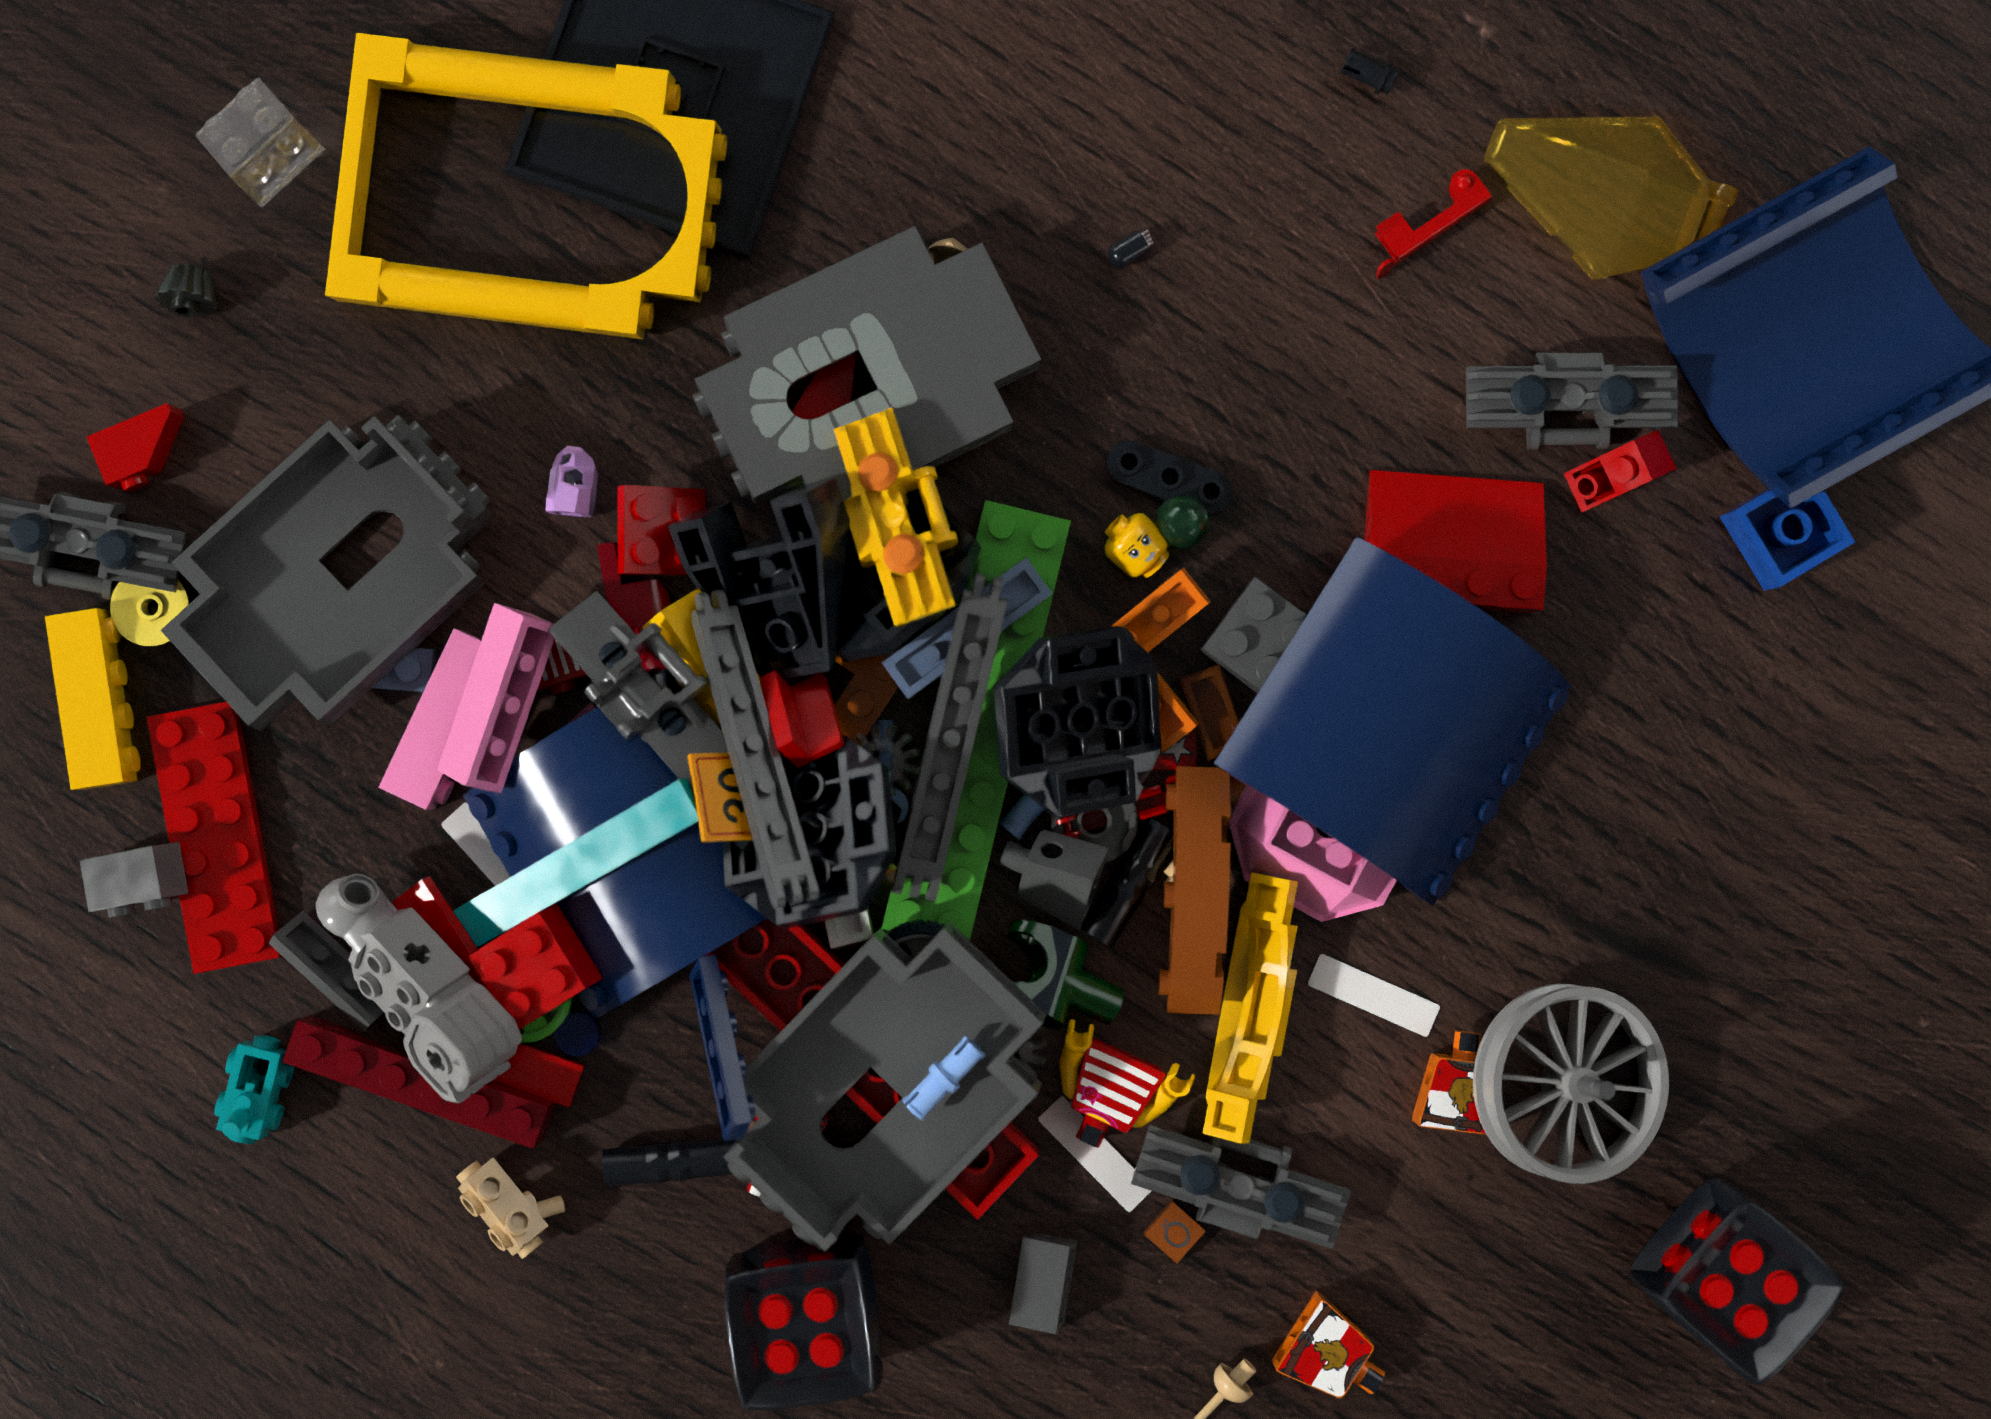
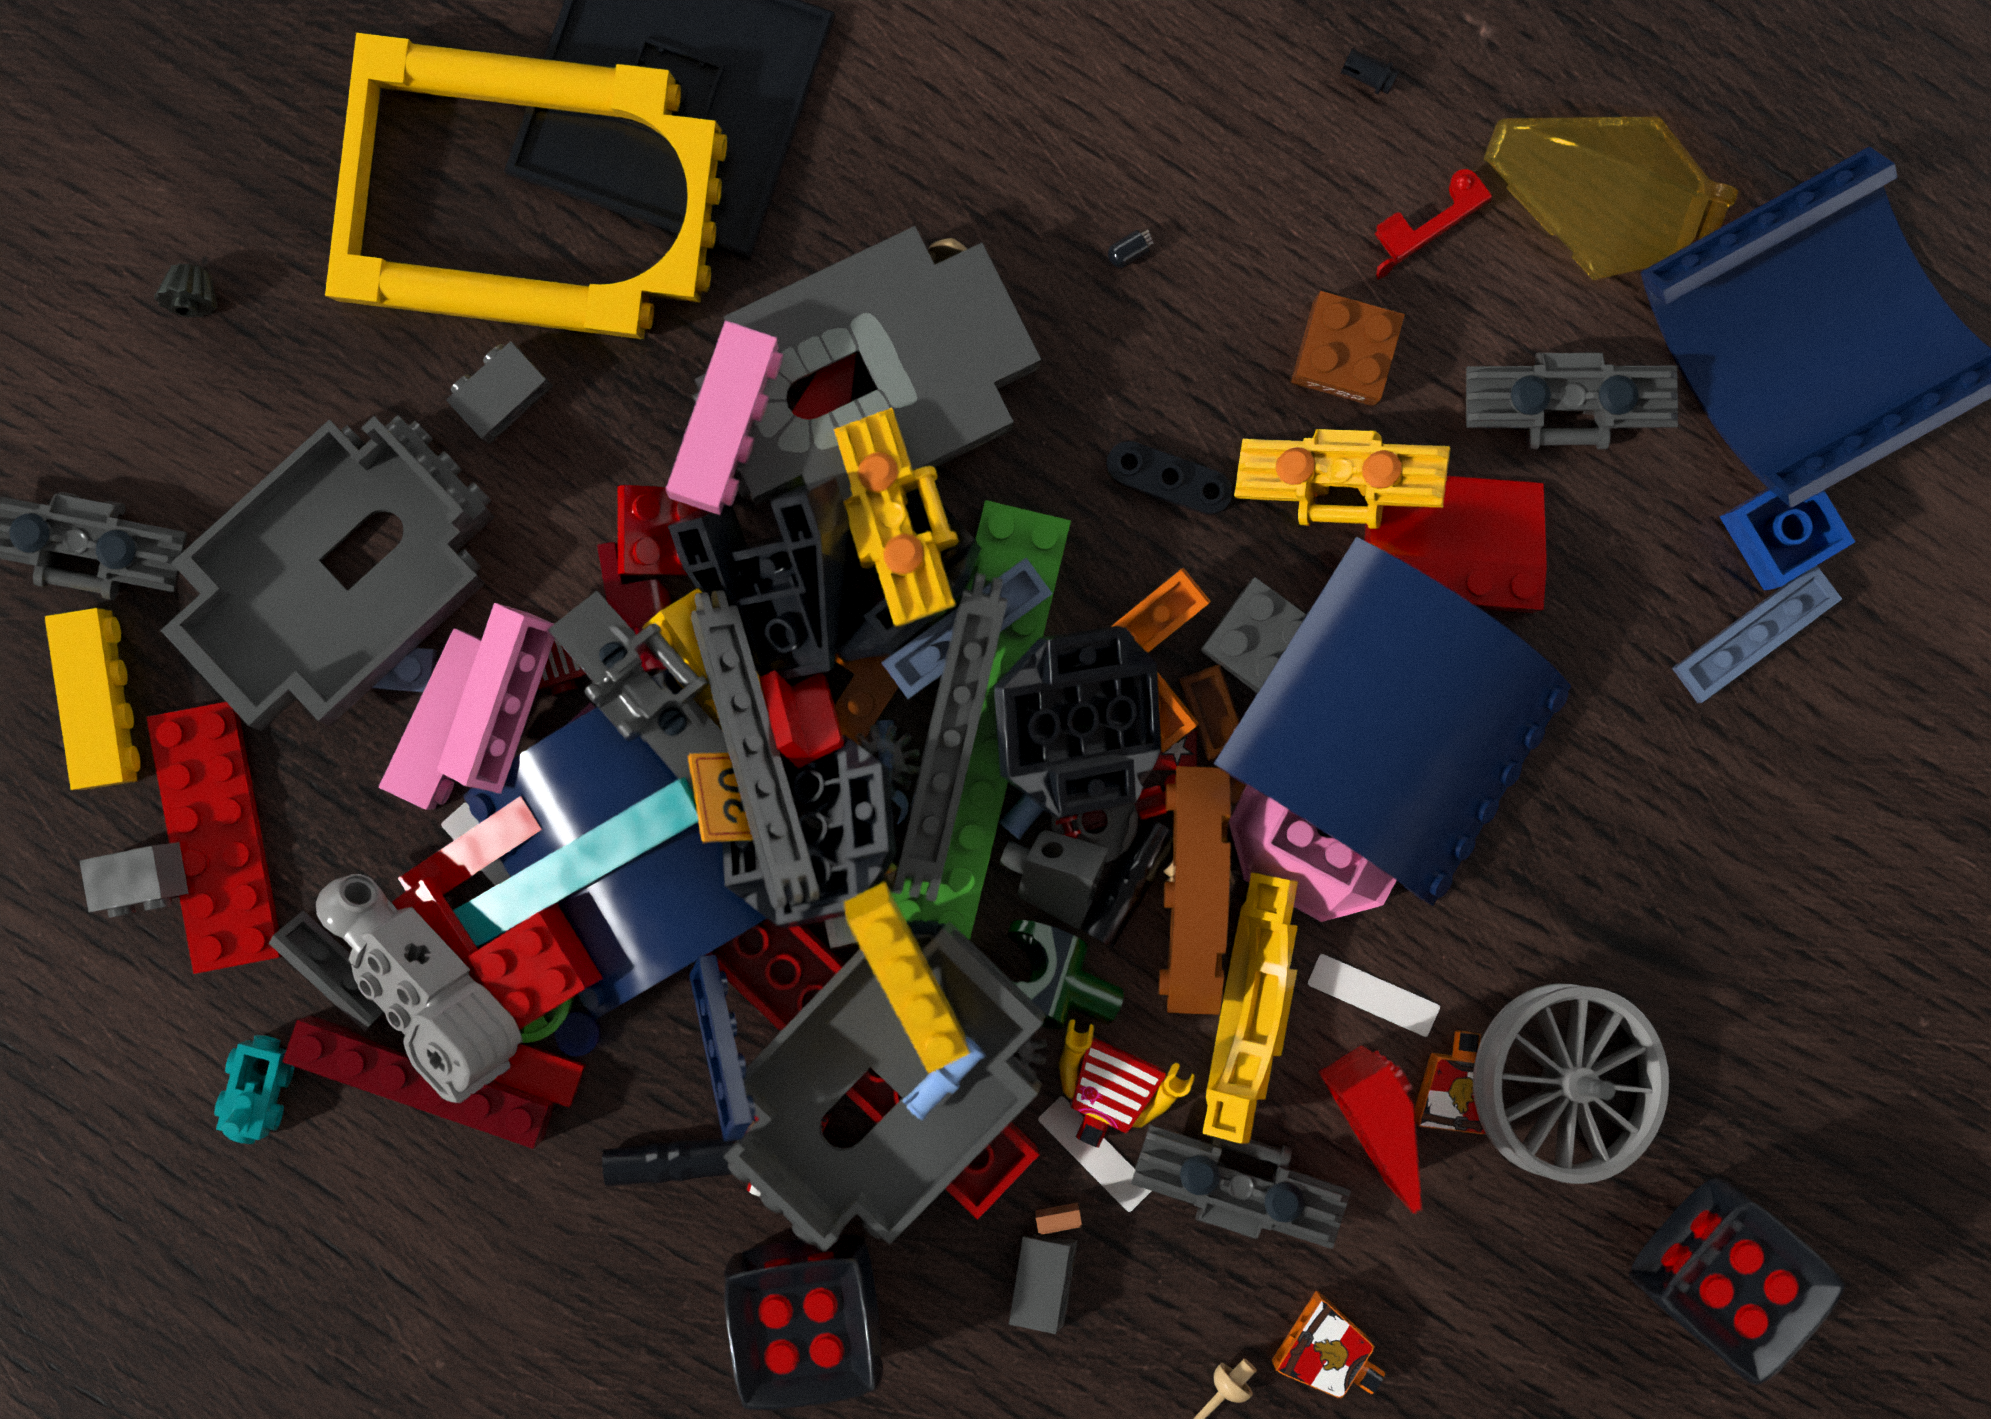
(131, 613): light yellow piece -> none
(136, 447): red slope -> none
(259, 142): clear bracket -> none
(476, 848): none -> sticker
(498, 391): none -> dark grey brick
(512, 1215): tan brick -> none
(572, 484): lavender rock -> none
(723, 418): none -> bright pink brick
(906, 977): none -> yellow brick
(1058, 1218): none -> nougat tile
(1136, 545): yellow head -> none
(1174, 1231): dark orange tile -> none
(1182, 521): clear green piece -> none
(1342, 459): none -> yellow piece
(1347, 348): none -> dark orange brick
(1381, 1115): none -> red slope
(1620, 470): red slope -> none
(1756, 634): none -> sand blue plate

